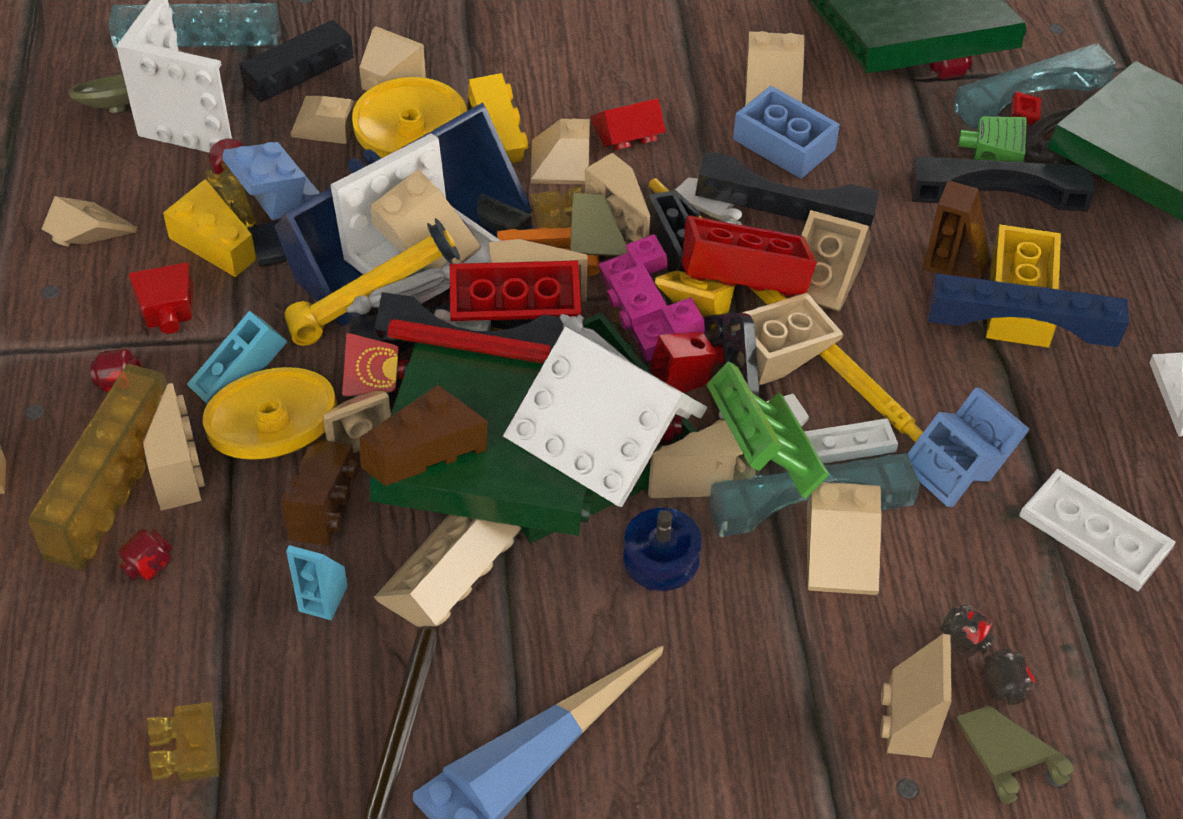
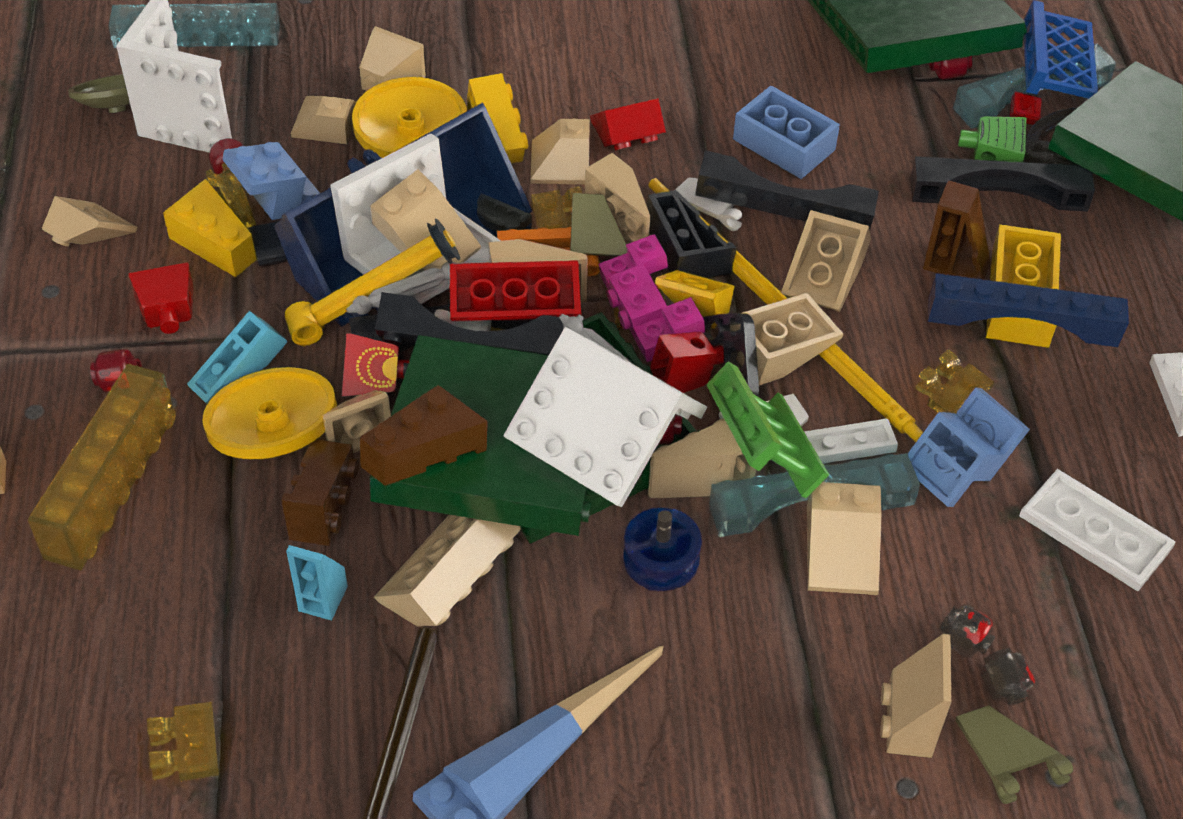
(145, 555): dark red head -> none
(171, 456): tan slope -> none
(296, 60): black brick -> none
(468, 341): red axle -> none
(747, 256): red slope -> none
(774, 62): tan slope -> none
(961, 383): none -> clear yellow plate
(1038, 49): none -> blue fence

